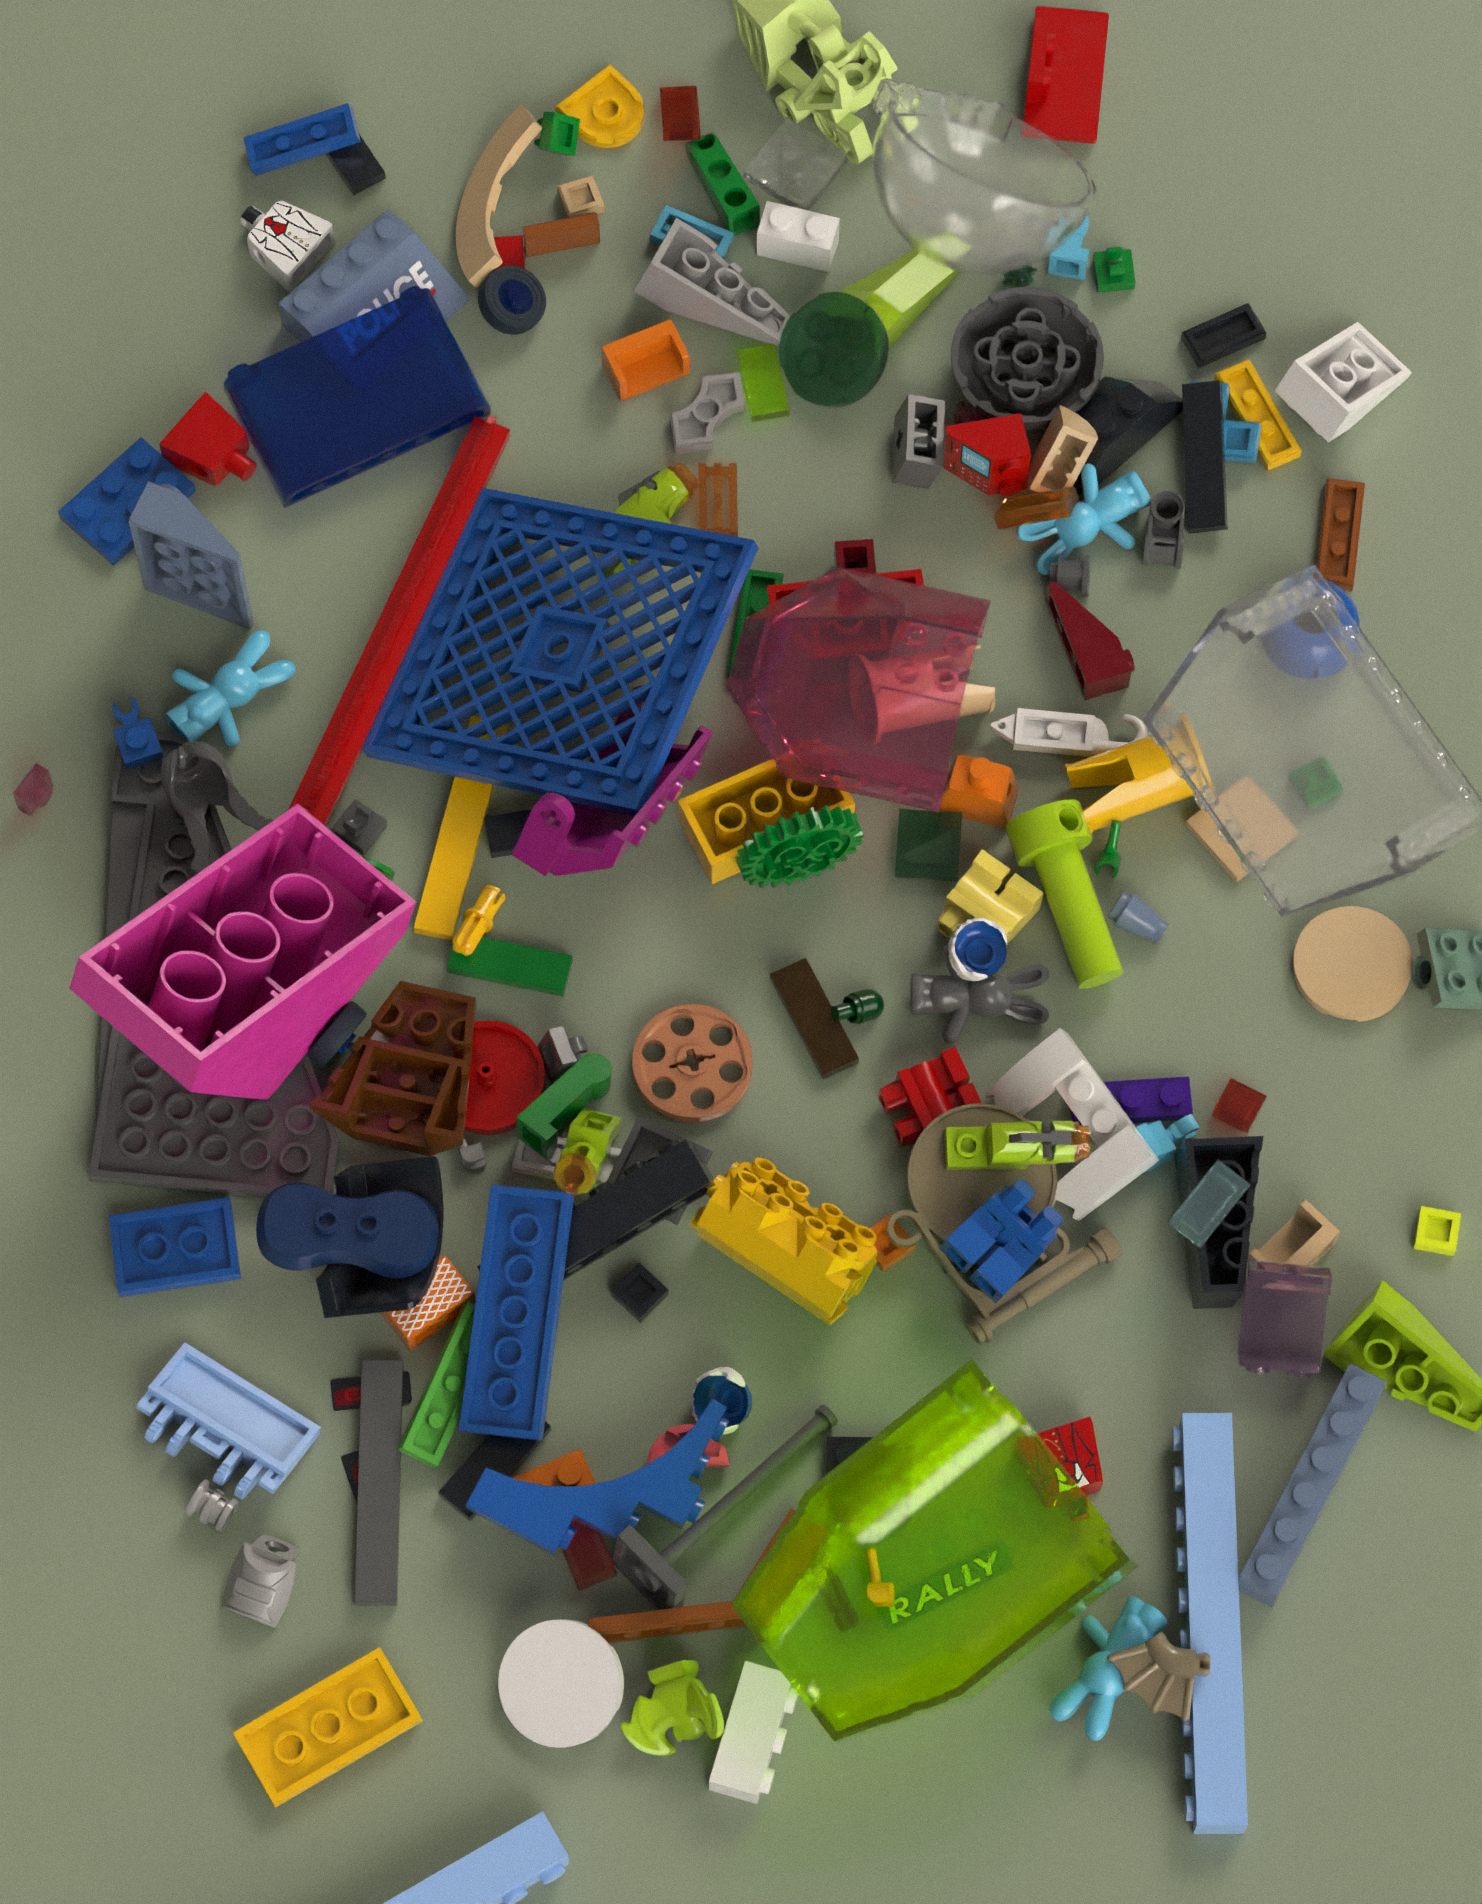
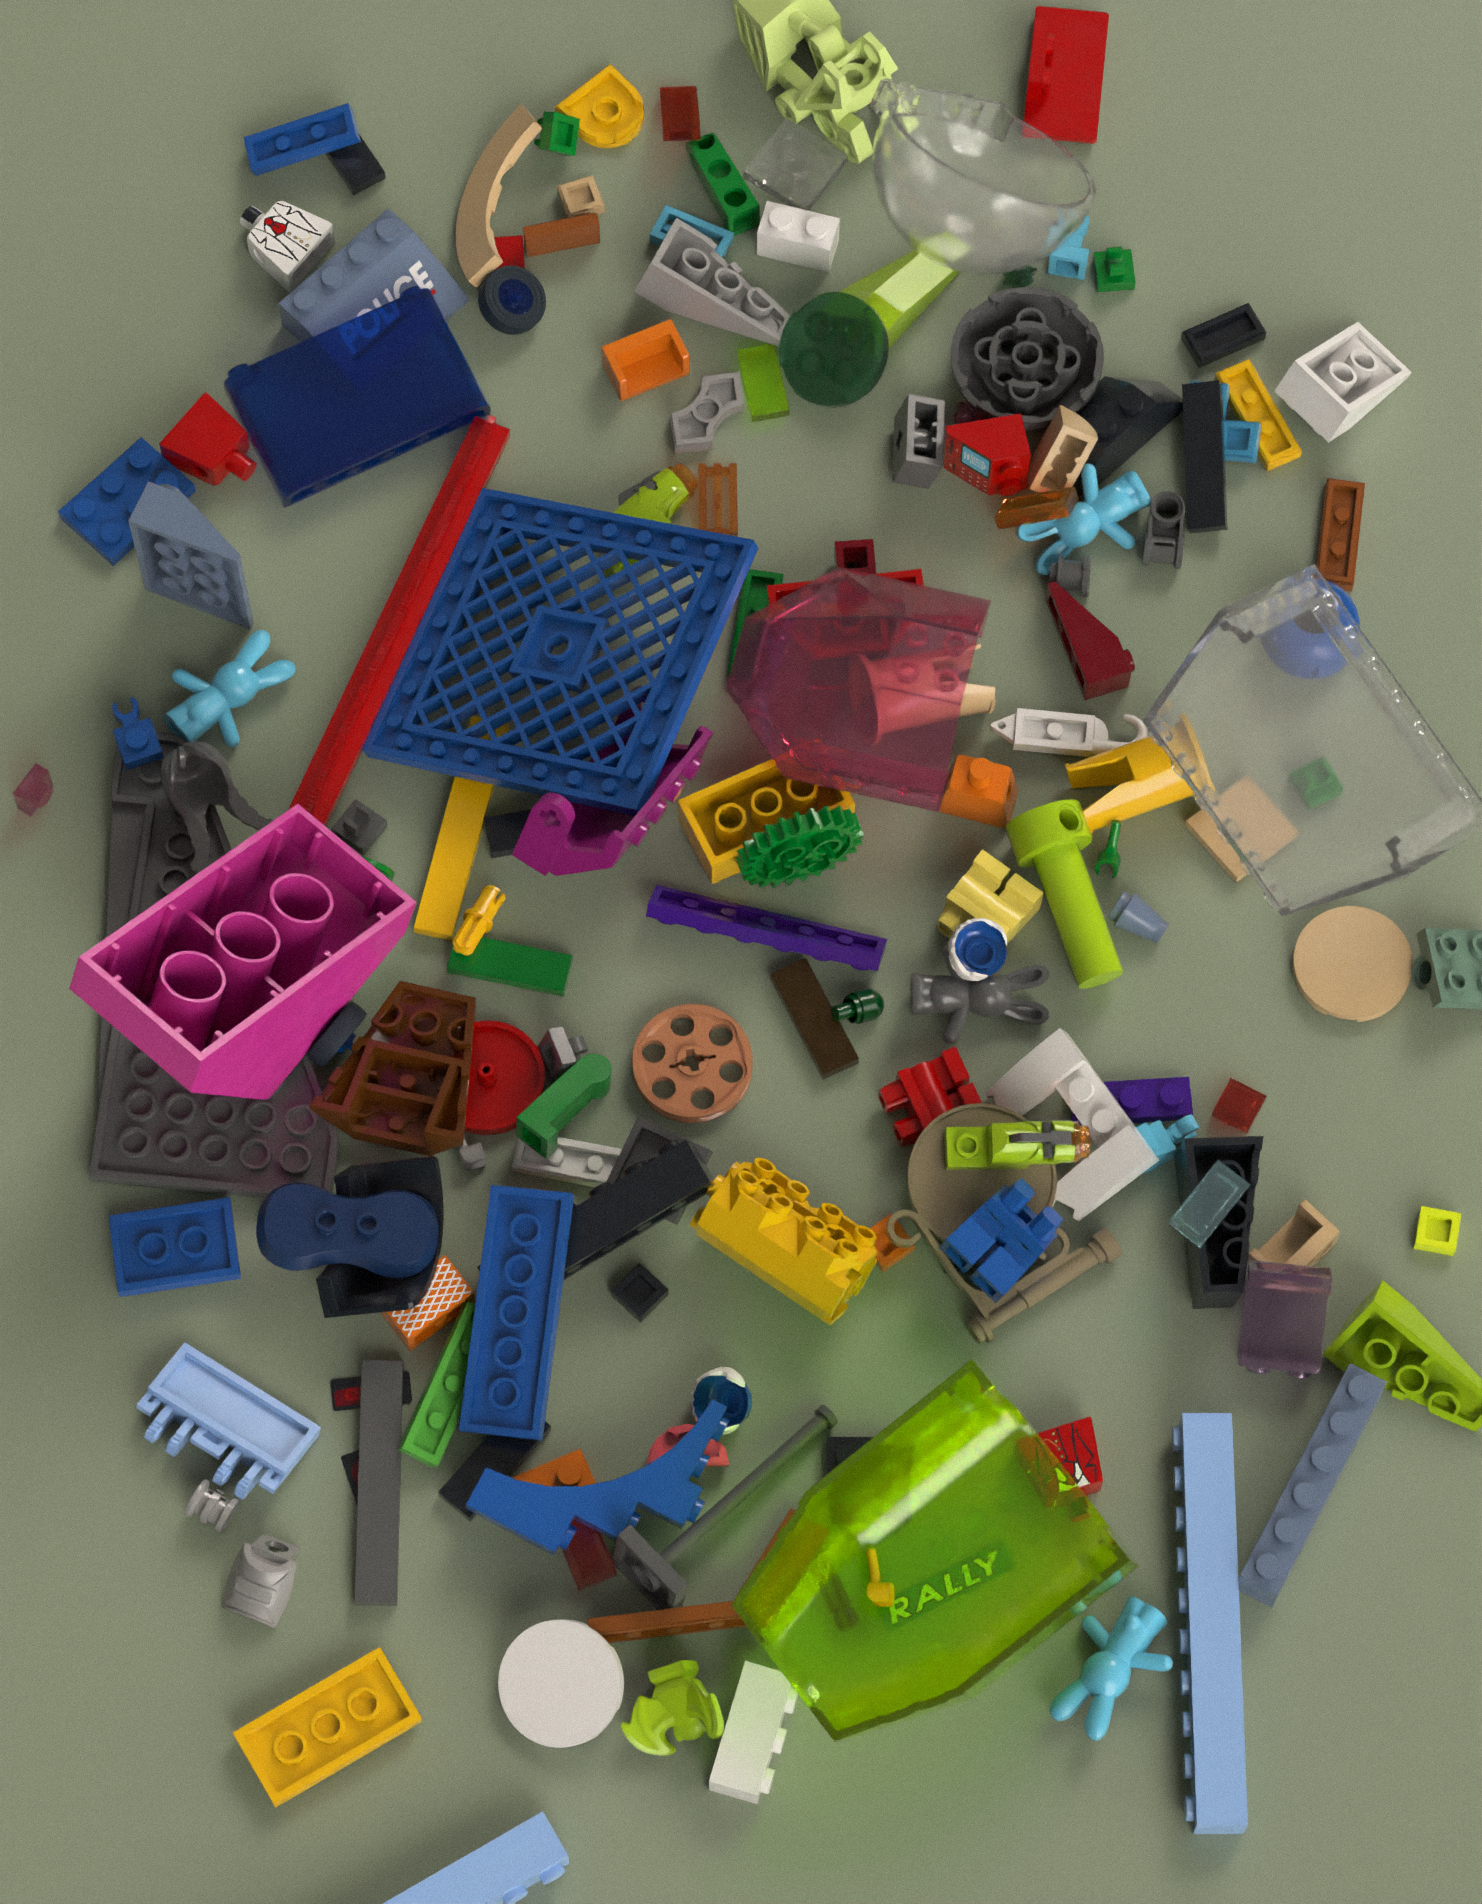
(586, 1150): lime plate -> none
(766, 927): none -> dark purple plate
(928, 845): clear green piece -> none
(1161, 1673): dark tan arm -> none

